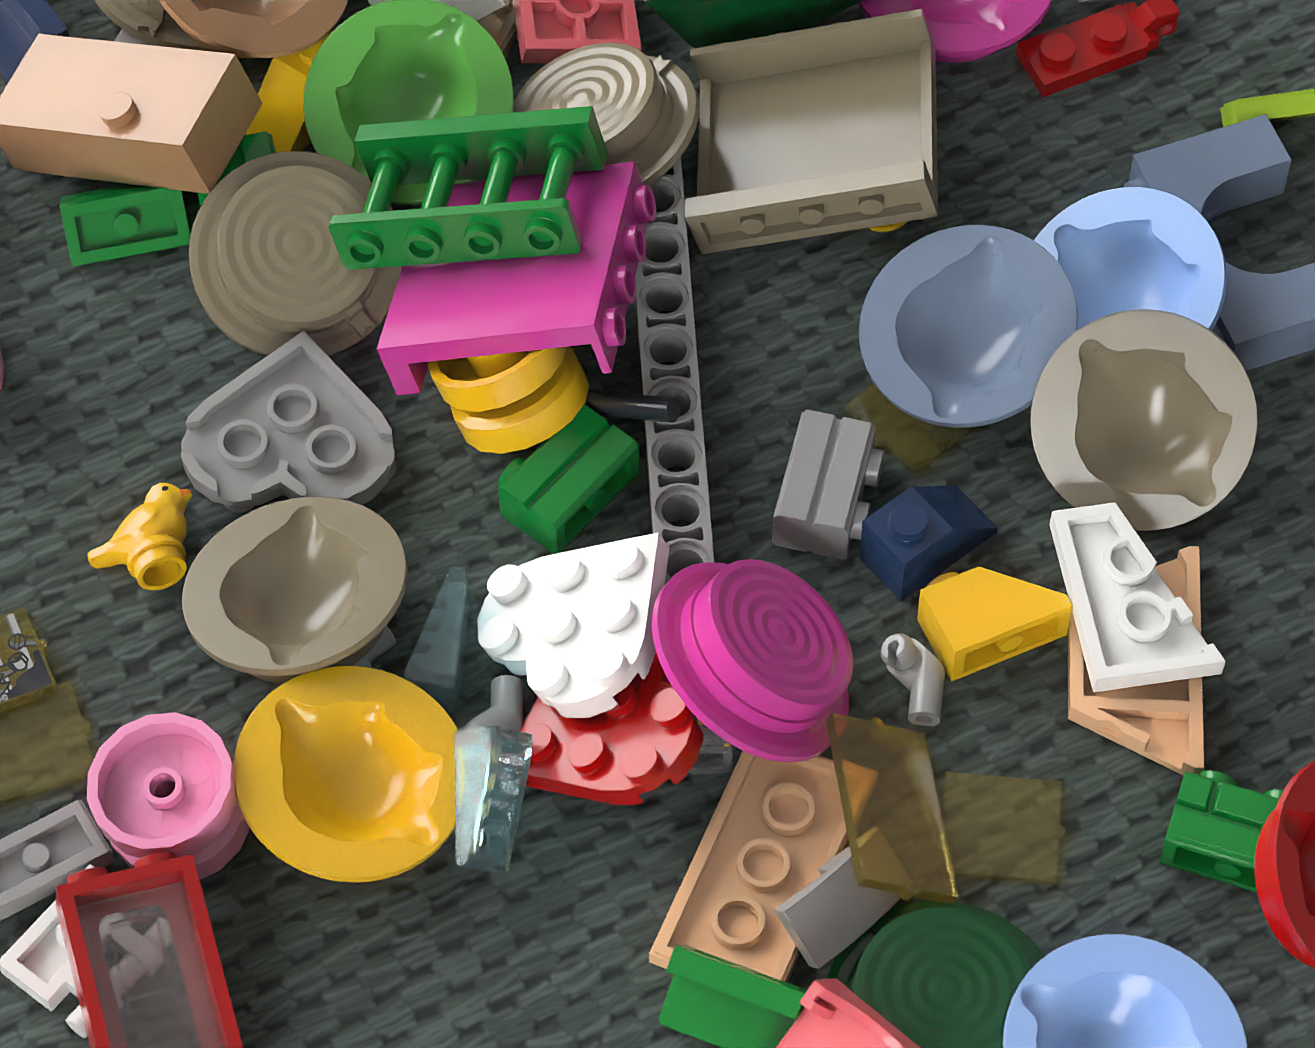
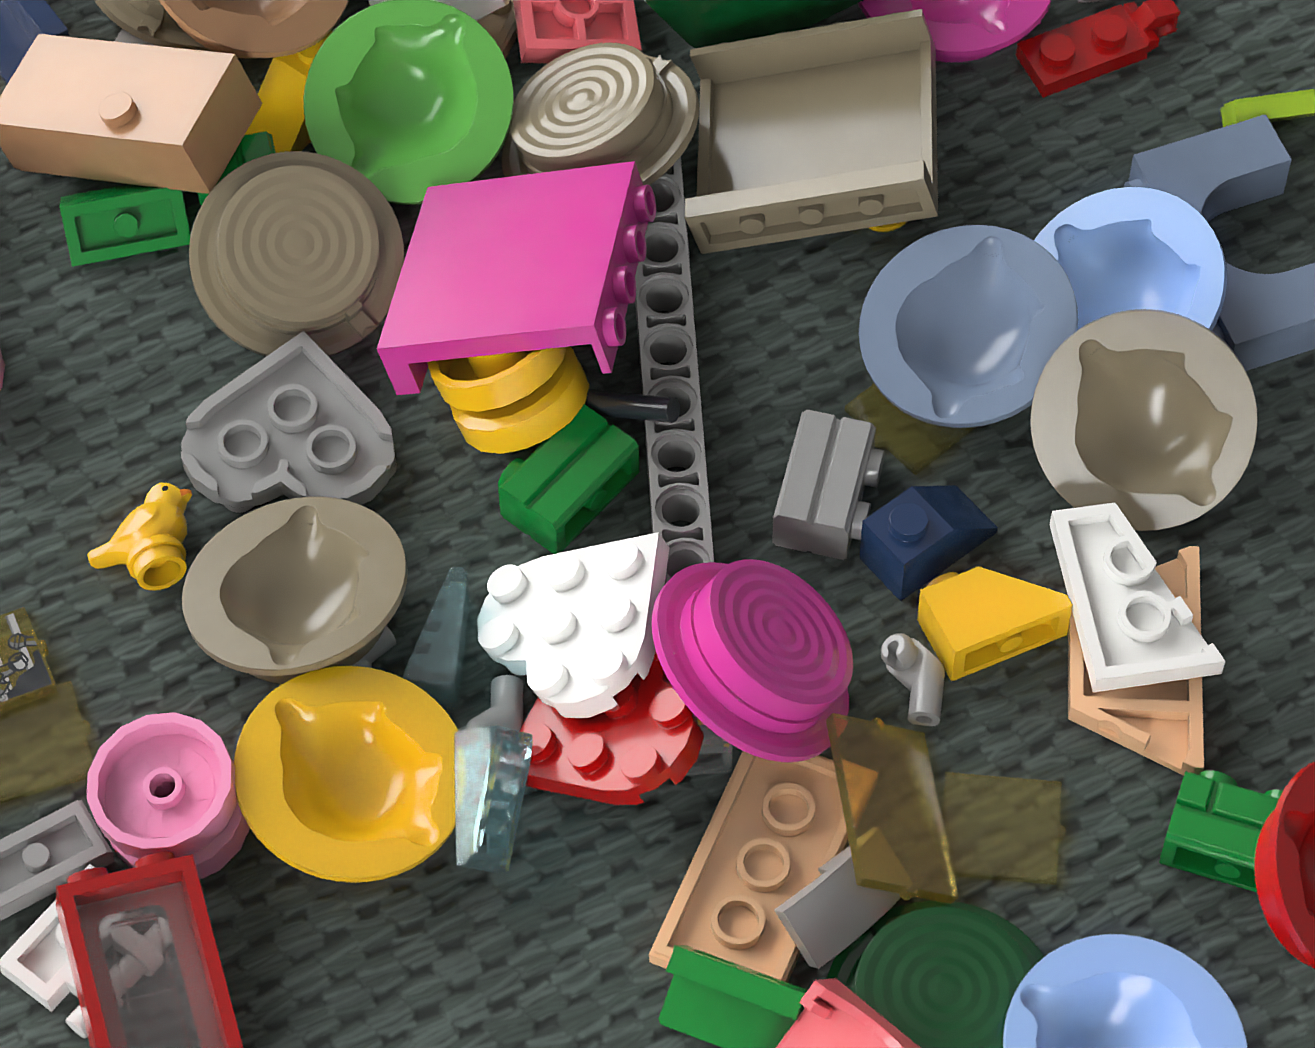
(468, 149): green fence -> none

